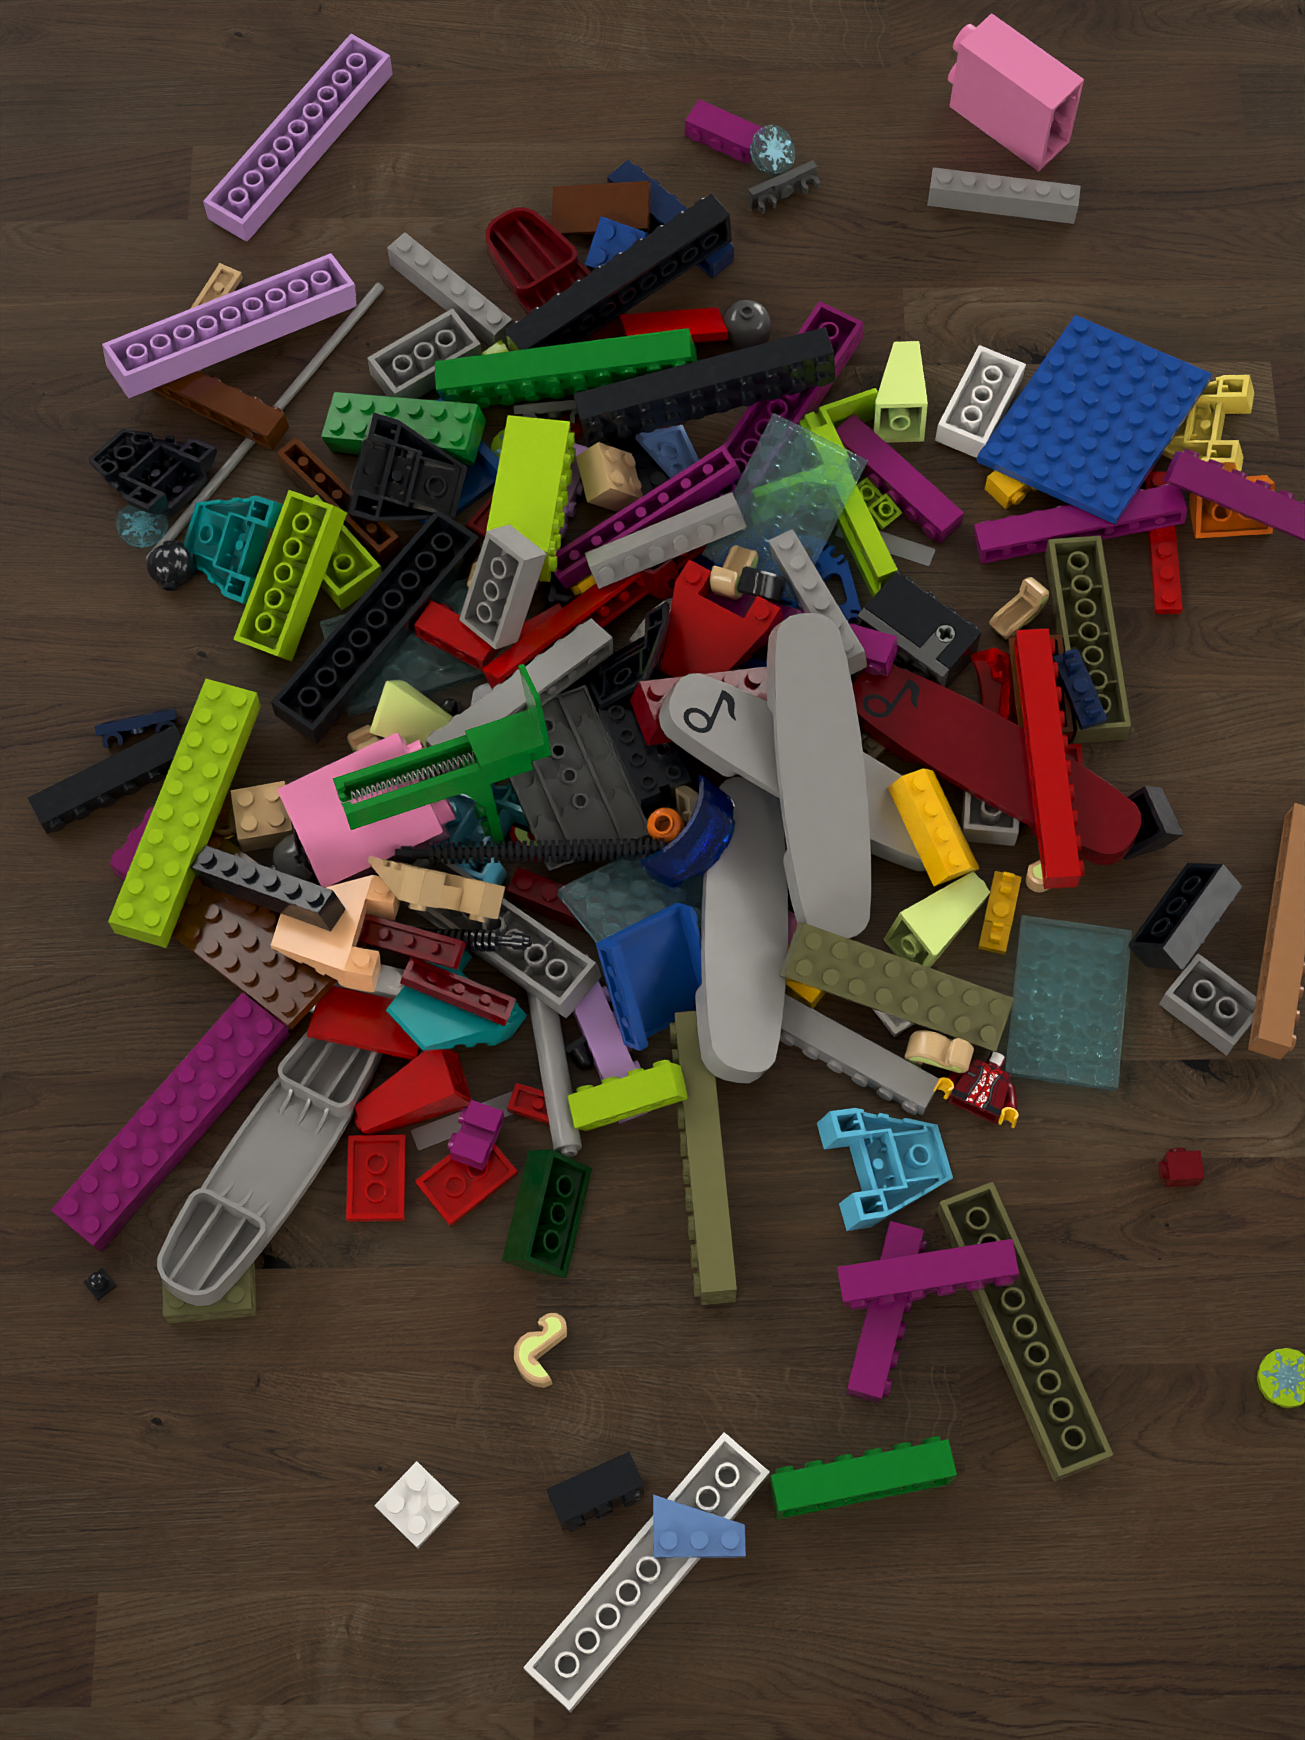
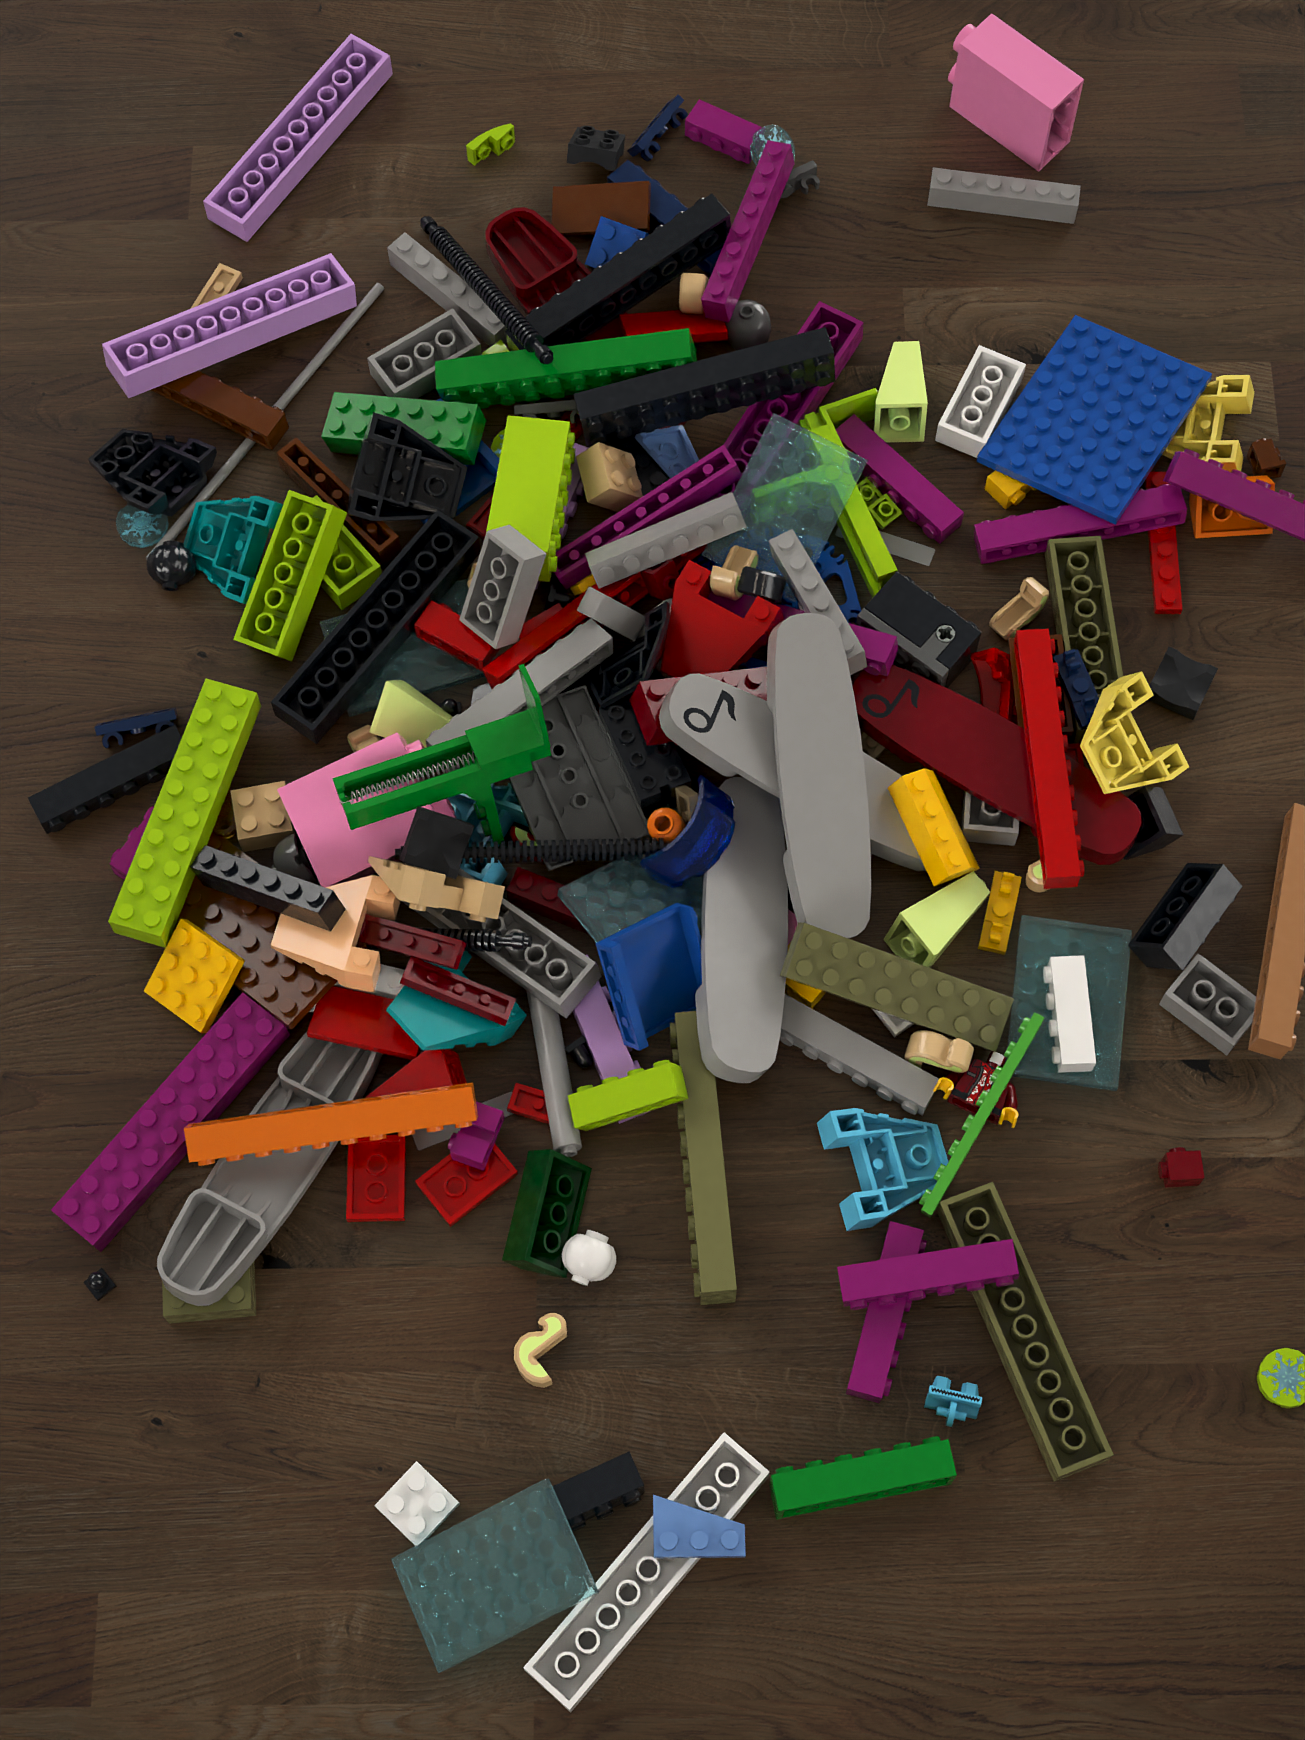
(194, 975): none -> yellow plate
(331, 1122): none -> orange brick
(436, 842): none -> black brick
(487, 290): none -> black hose
(494, 140): none -> lime slope
(494, 1575): none -> clear light blue plate
(588, 1257): none -> white plant
(596, 147): none -> black brick
(611, 613): none -> light grey beam
(658, 128): none -> dark blue plate
(691, 291): none -> tan animal
(747, 231): none -> magenta brick
(953, 1403): none -> medium azure hips
(974, 1125): none -> bright green plate
(1070, 1014): none -> white brick
(1117, 746): none -> light yellow wedge
(1181, 683): none -> black brick
(1265, 459): none -> reddish brown brick

